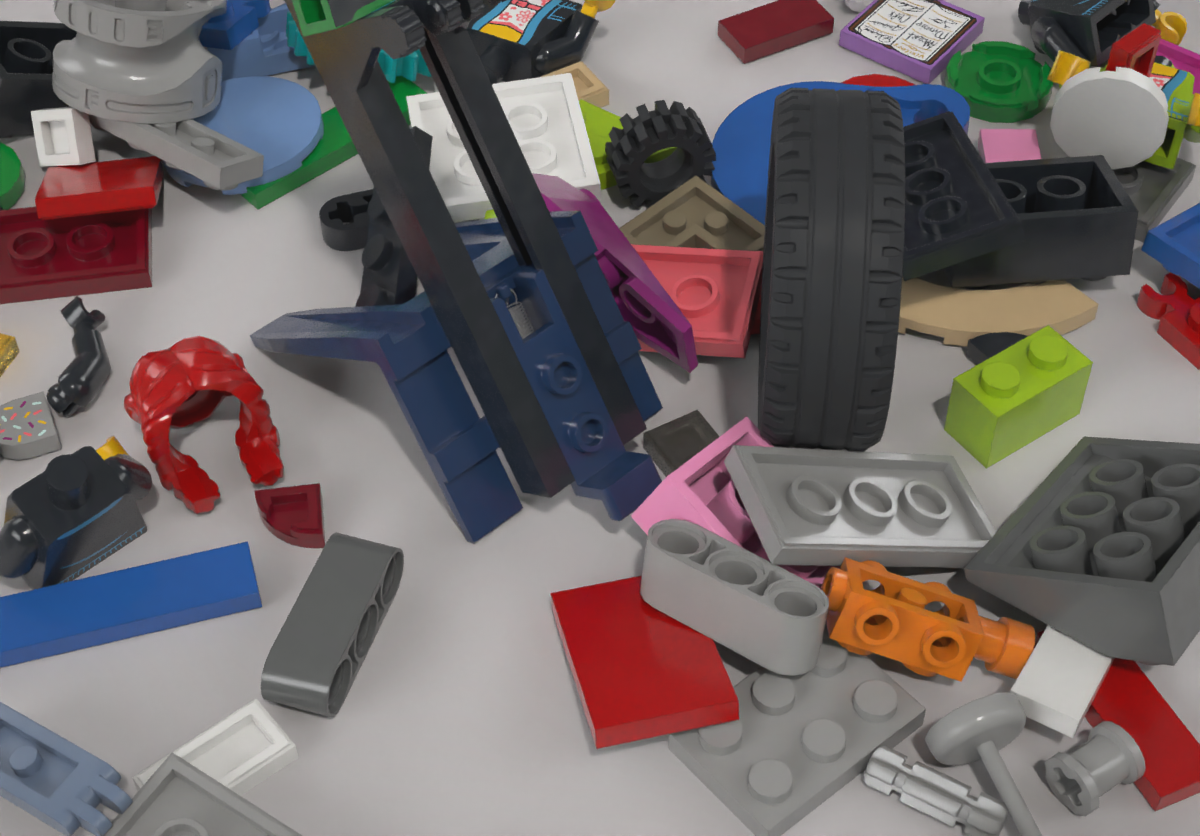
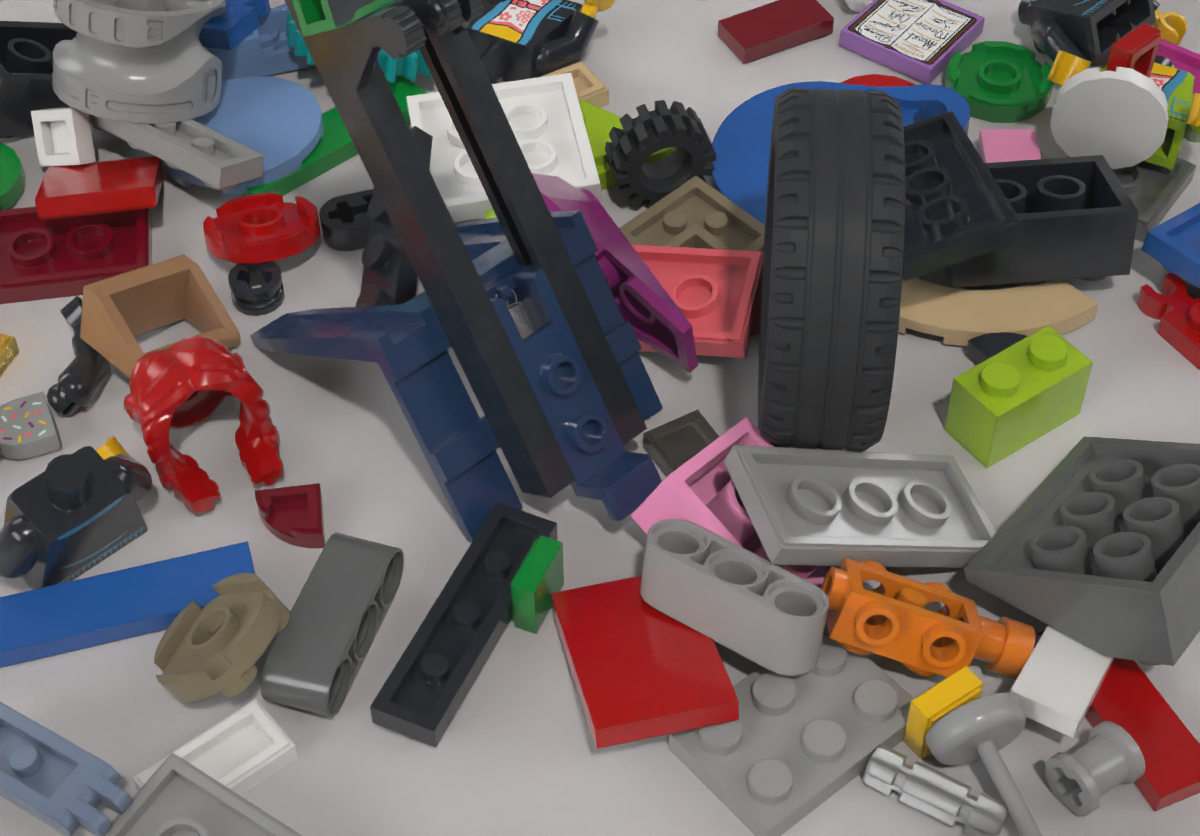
(147, 300): none -> medium nougat tile
(220, 644): none -> dark tan plate
(256, 300): none -> black bush
(261, 229): none -> red tile
(459, 629): none -> black plate
(535, 580): none -> green tile
(936, 703): none -> yellow tile

